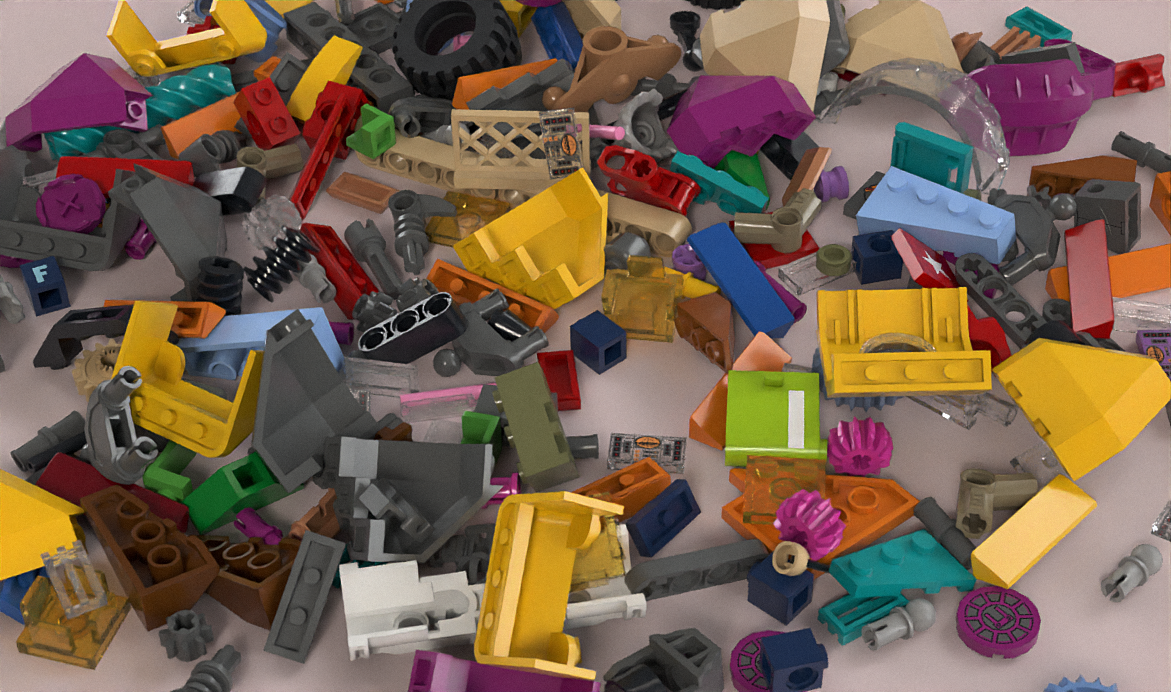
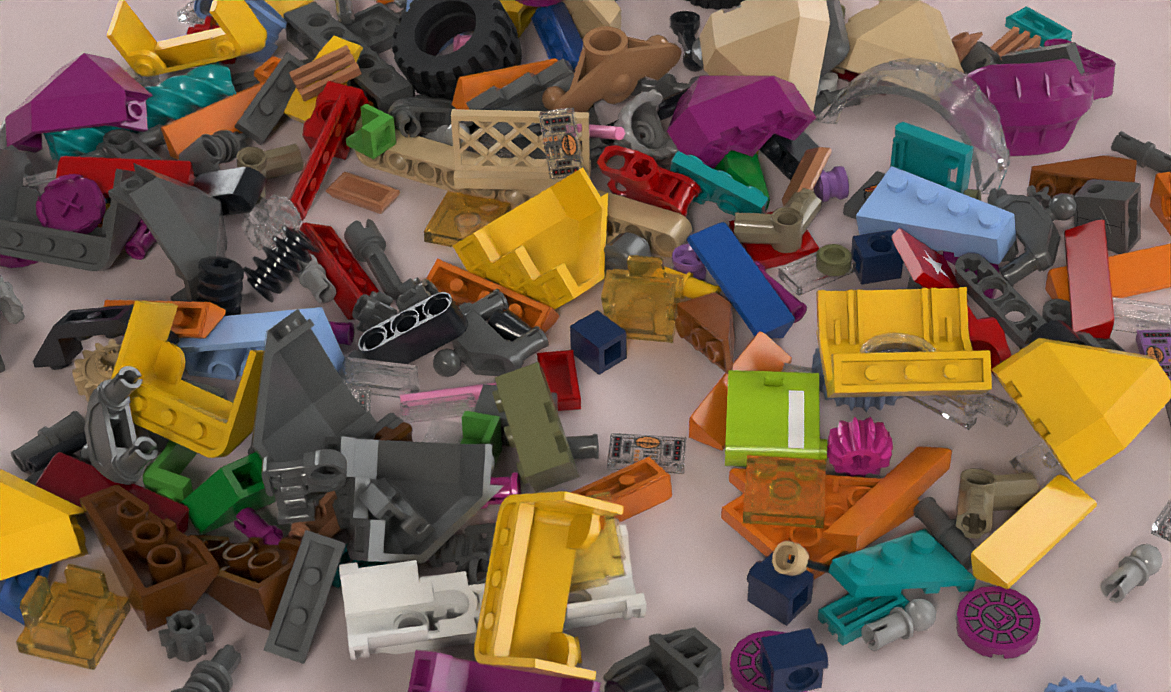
(45, 286): dark blue brick -> none
(64, 558): clear tile -> none
(266, 115): red brick -> none
(291, 481): none -> dark grey piece
(322, 69): none -> nougat tile
(409, 217): dark grey piece -> none
(663, 518): dark blue plate -> none
(695, 569): dark grey beam -> none
(810, 522): dark pink gear -> none
(889, 498): none -> orange slope
(1138, 75): red hips -> none

